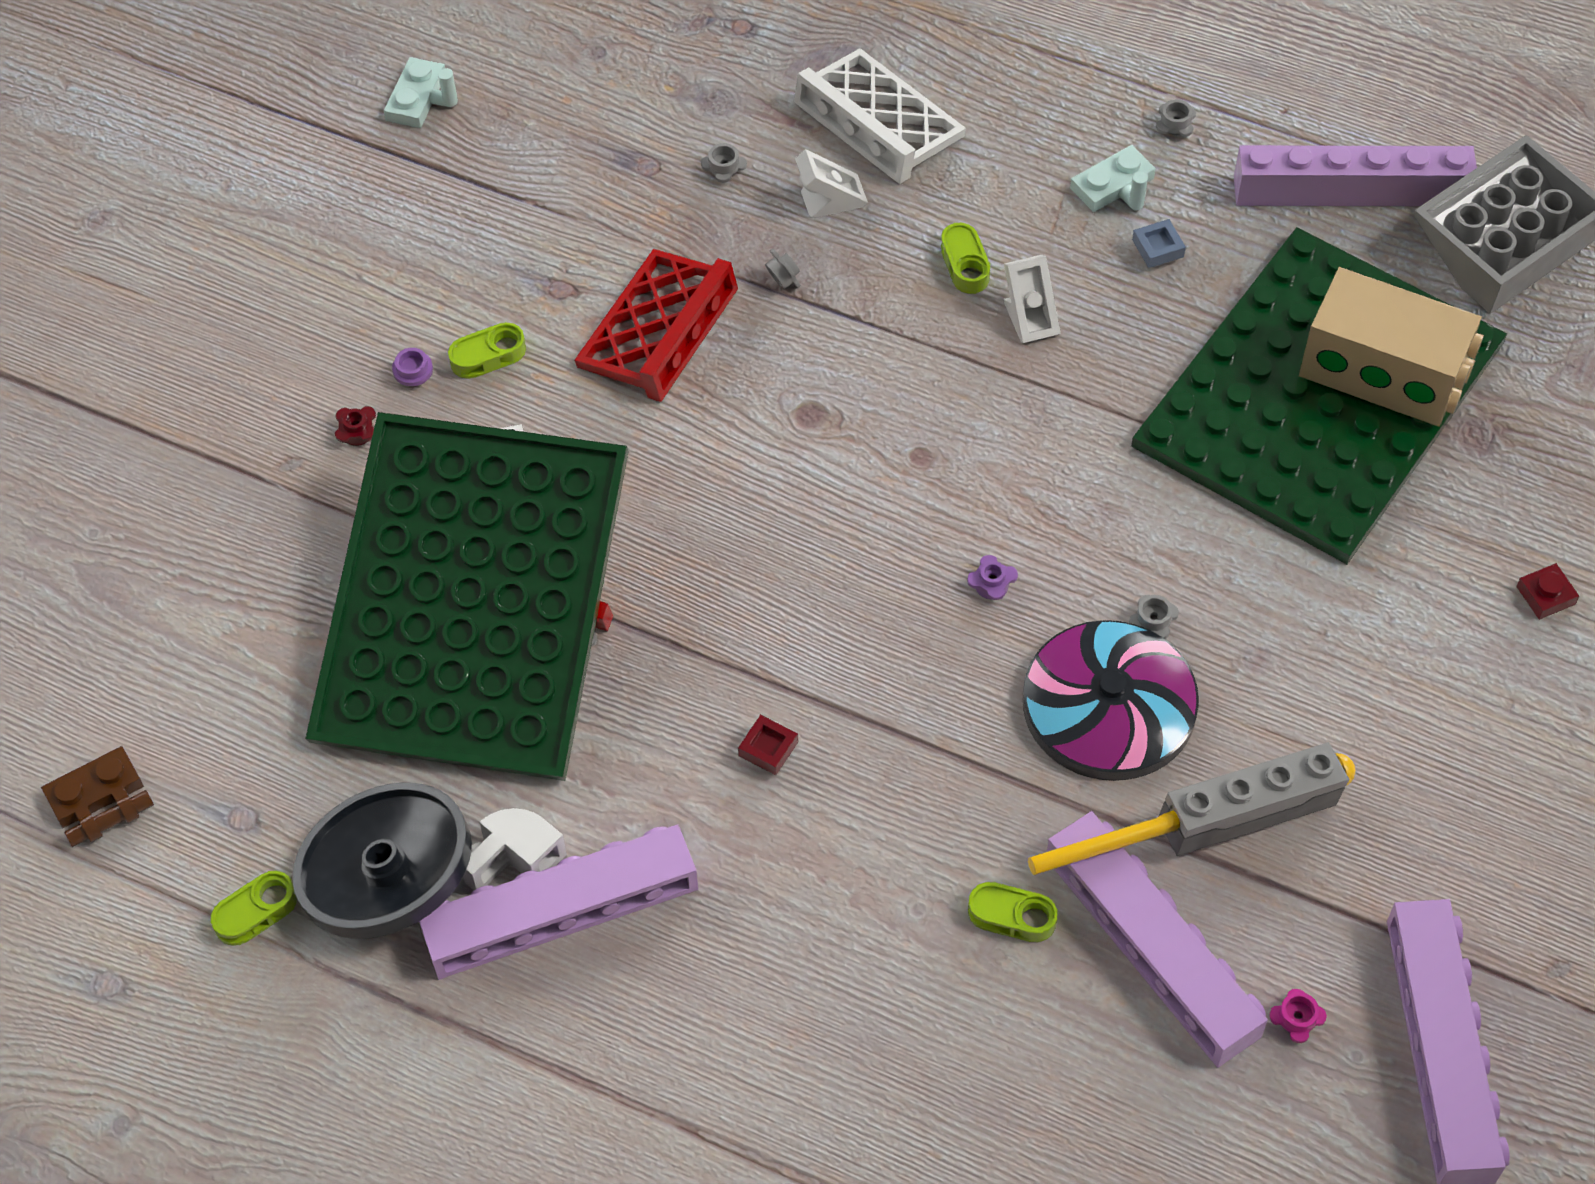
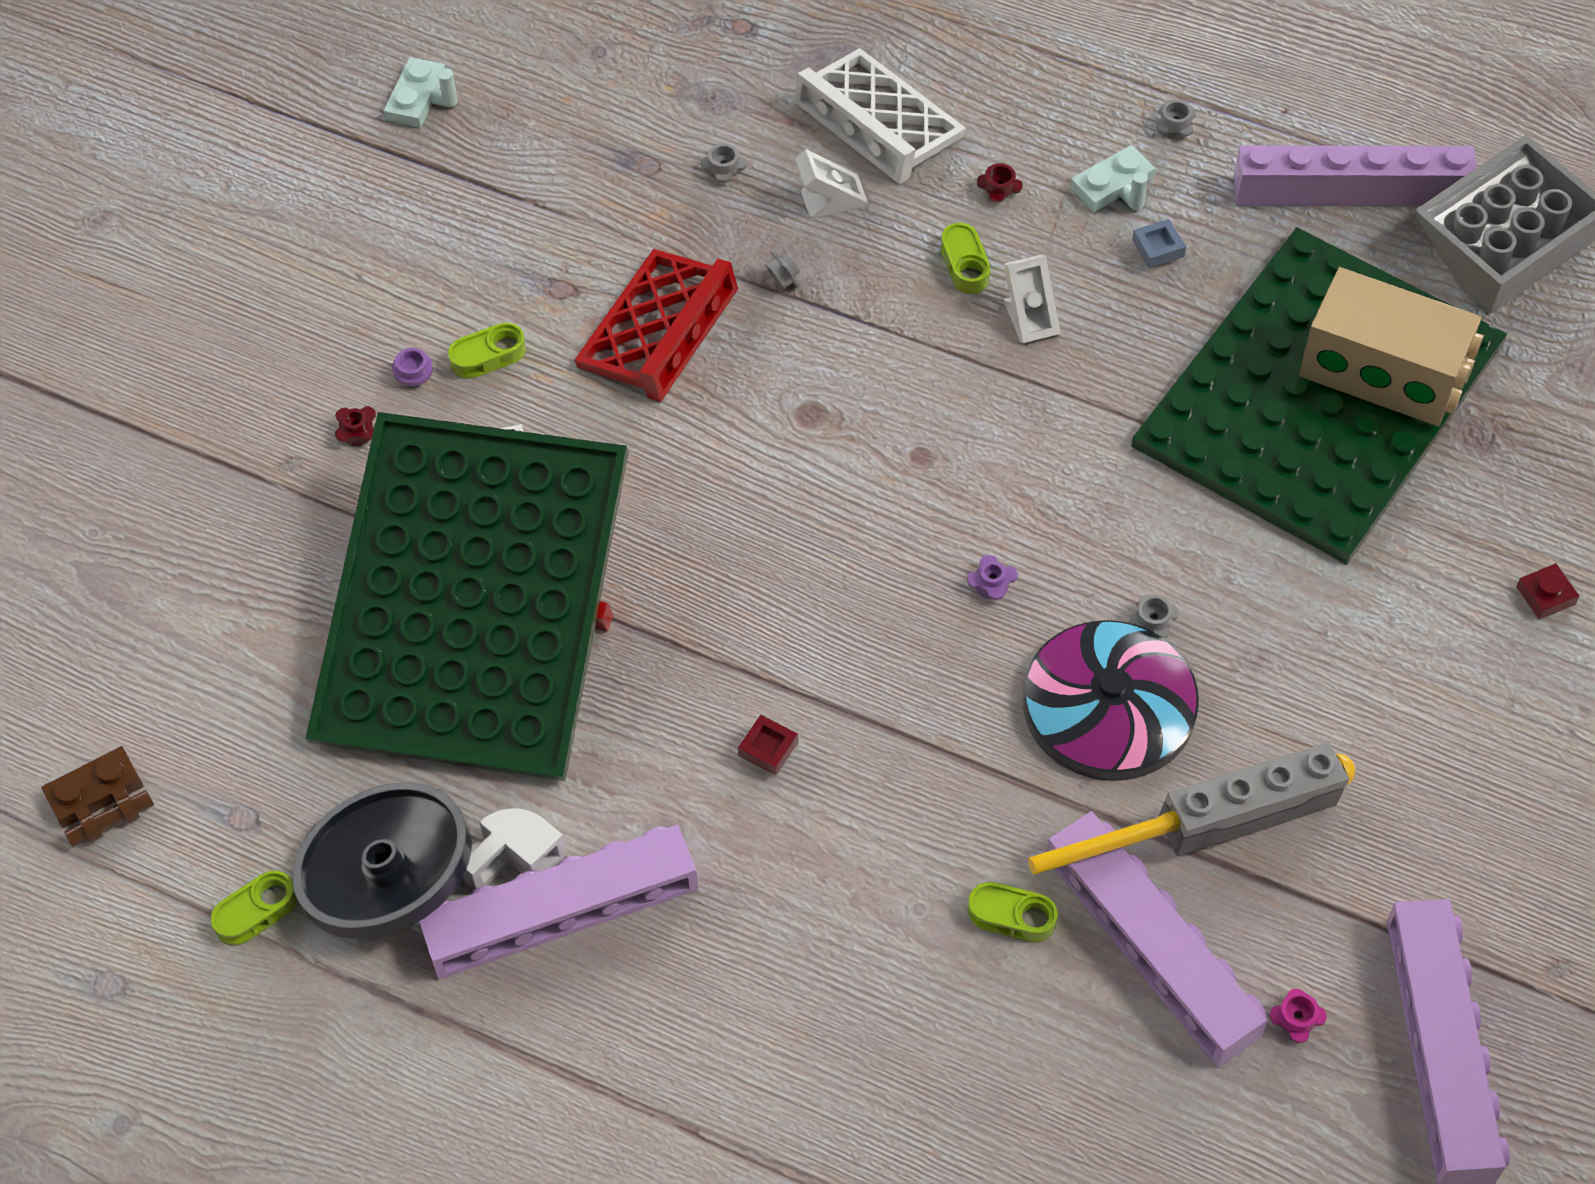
(999, 182): none -> dark red plate

